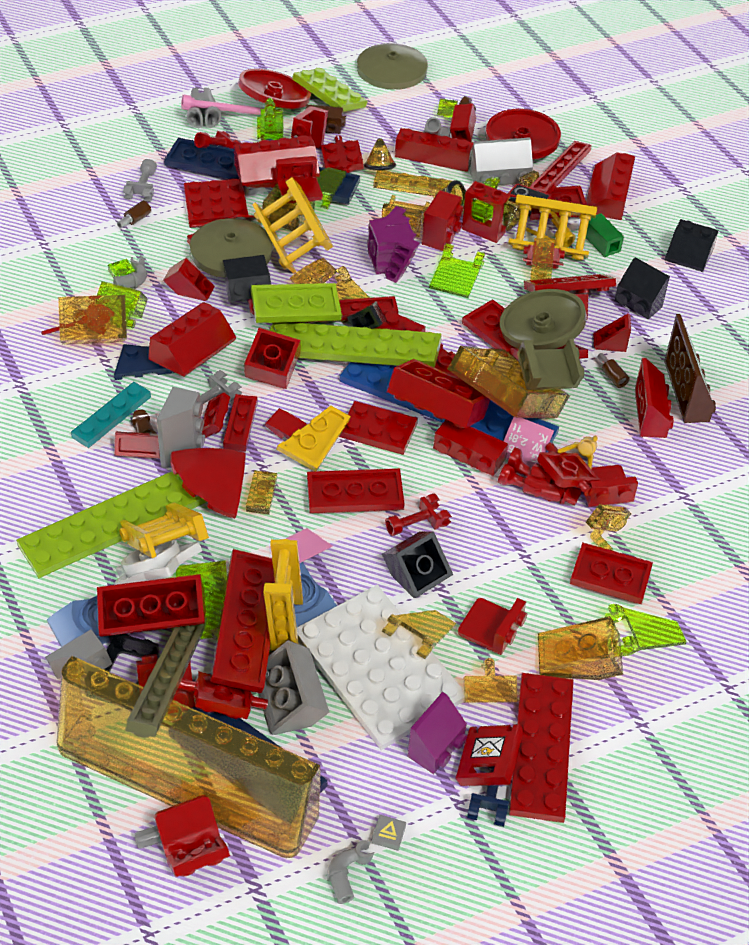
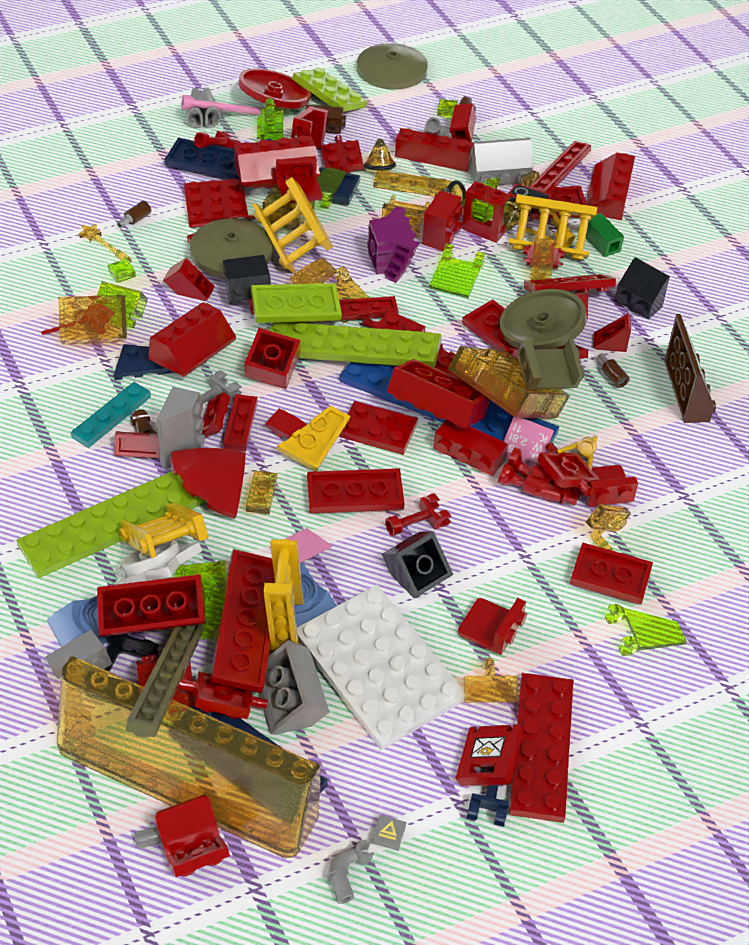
(92, 232): none -> clear yellow piece
(133, 279): light grey piece -> none
(148, 169): light grey bar -> none
(368, 317): black slope -> none
(427, 625): clear yellow flag -> none
(437, 734): magenta slope -> none
(525, 123): red dish -> none
(581, 651): clear yellow slope -> none
(652, 401): red slope -> none
(691, 245): black slope -> none

